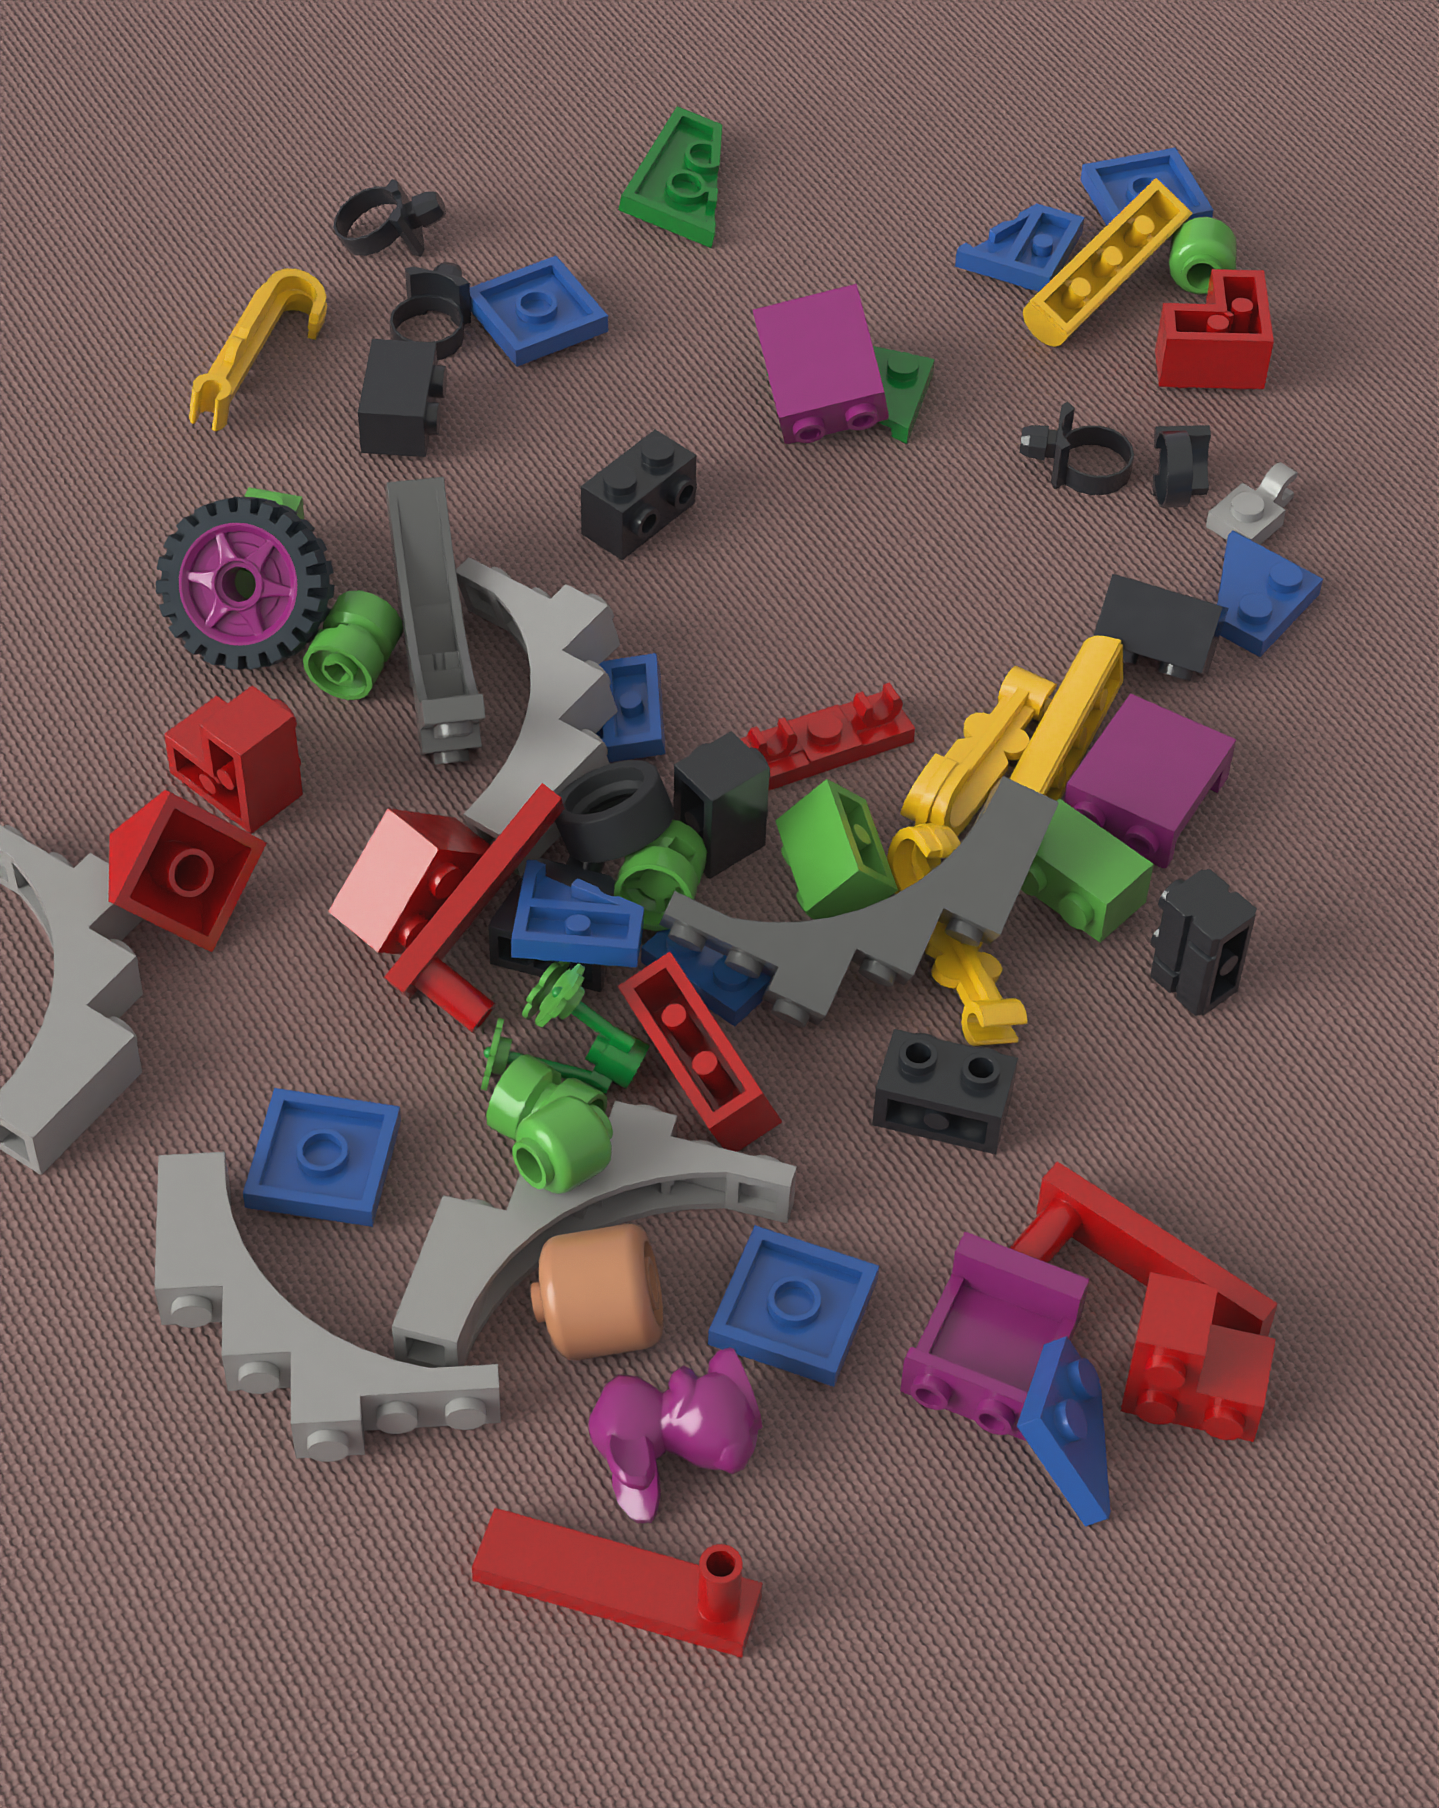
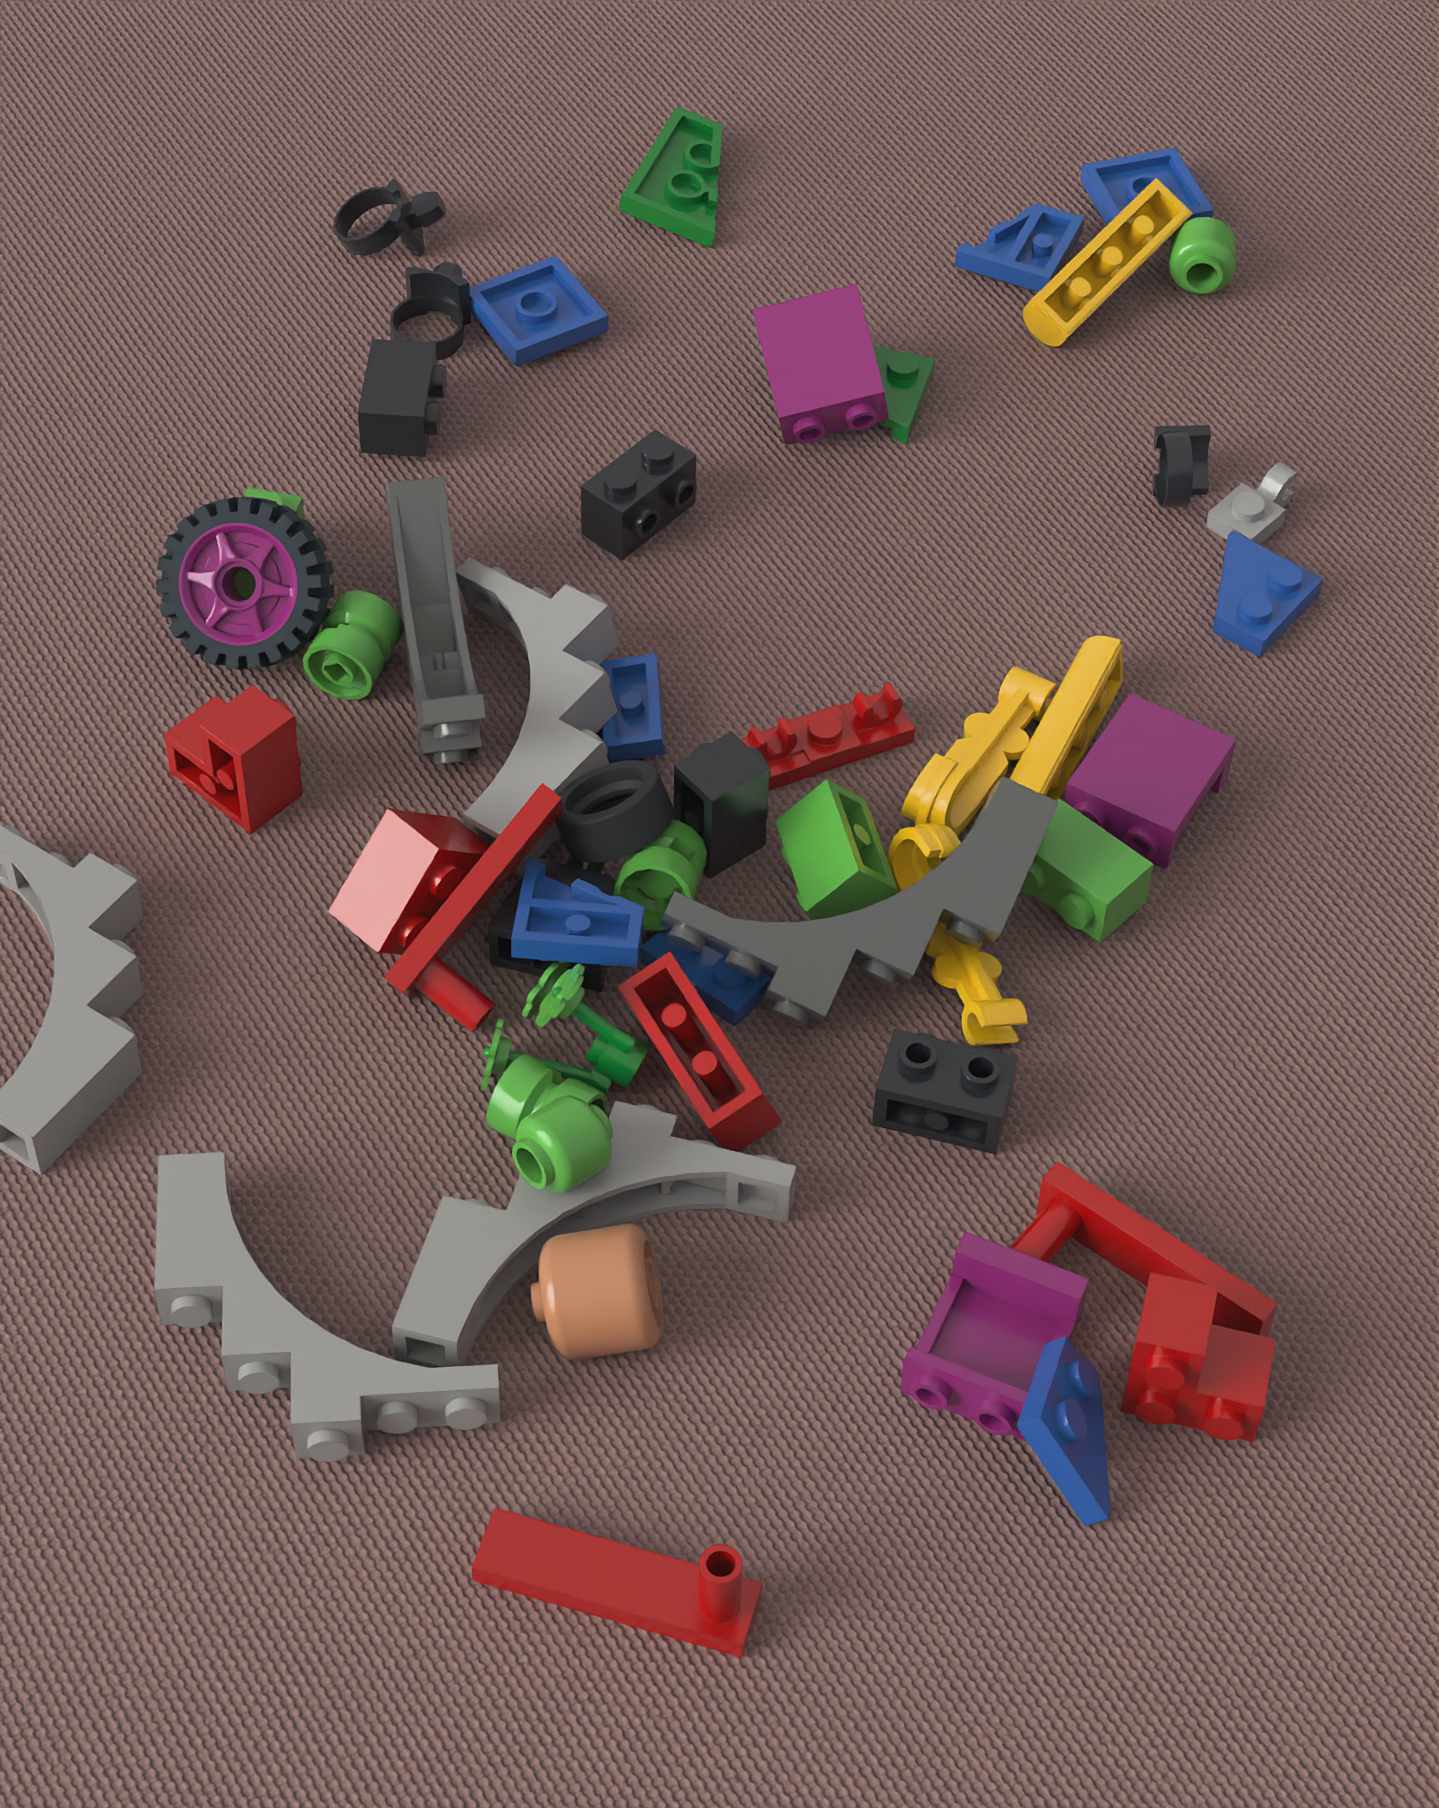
(181, 868): red slope -> none
(282, 292): yellow piece -> none
(322, 1157): blue plate -> none
(701, 1419): magenta animal -> none
(793, 1305): blue plate -> none
(1042, 443): black piece -> none
(1161, 626): black brick -> none
(1201, 941): black brick -> none
(1218, 341): red brick -> none

